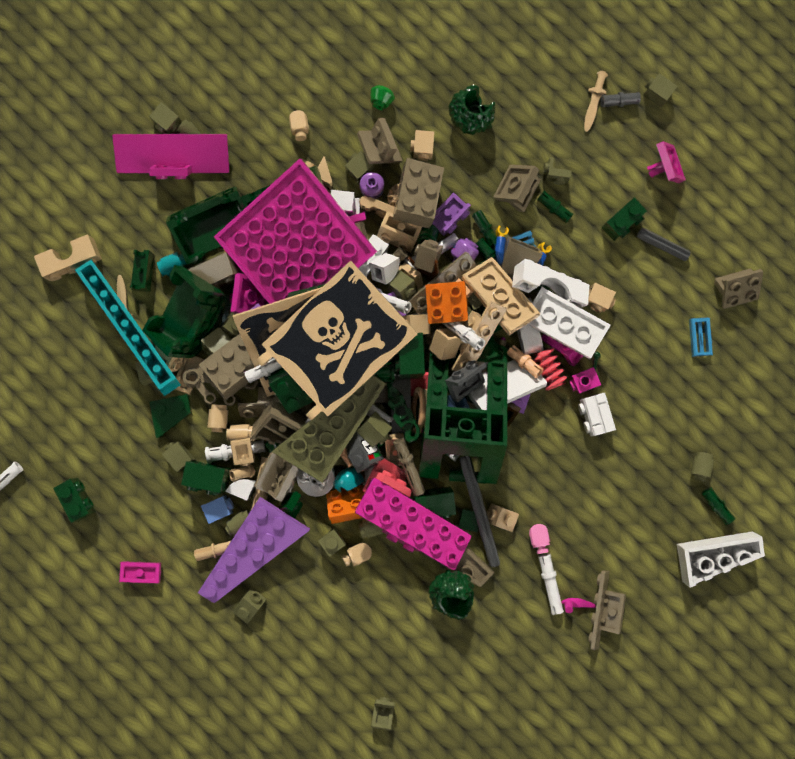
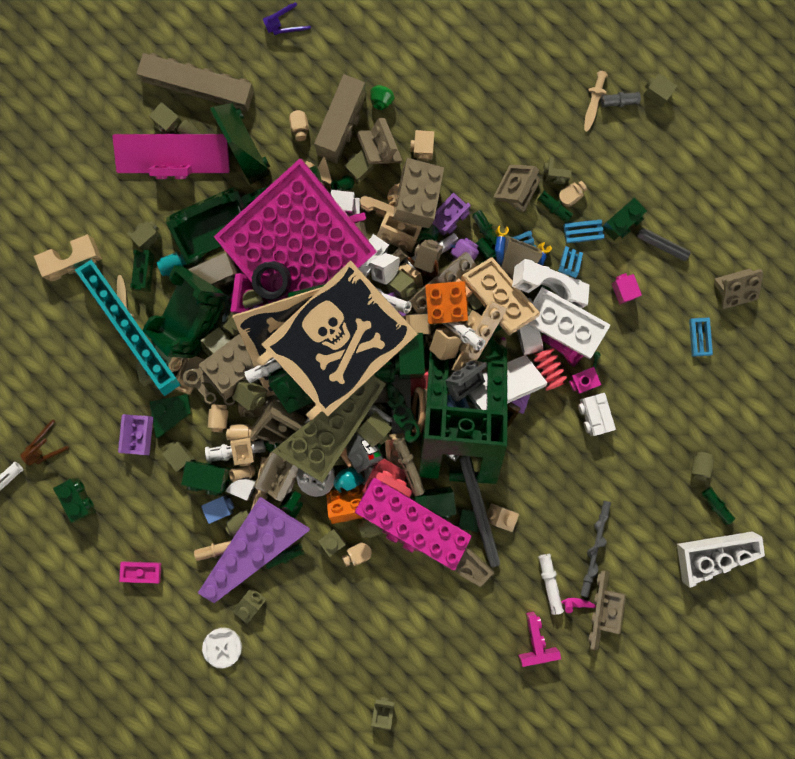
(33, 453): none -> reddish brown plant
(135, 434): none -> medium lavender bracket
(145, 234): none -> olive brick
(195, 81): none -> dark tan brick
(222, 647): none -> white tile
(239, 140): none -> dark green wedge
(250, 394): none -> olive brick
(251, 299): none -> olive plate
(256, 280): none -> black tyre
(272, 22): none -> dark purple plant
(286, 555): none -> dark green pin
(340, 119): none -> dark tan brick
(345, 183): none -> dark green pin
(367, 187): medium lavender head -> none
(452, 594): dark green hair -> none
(469, 113): dark green hair -> none
(525, 361): light nougat pin -> none
(538, 643): none -> dark pink bracket
(539, 538): bright pink arm -> none
(572, 194): none -> tan arm
(572, 255): none -> dark azure tile
(592, 552): none -> dark grey piece
(599, 229): none -> dark azure tile
(601, 298): tan brick -> none
(626, 288): none -> dark pink brick
(669, 164): dark pink tile -> none

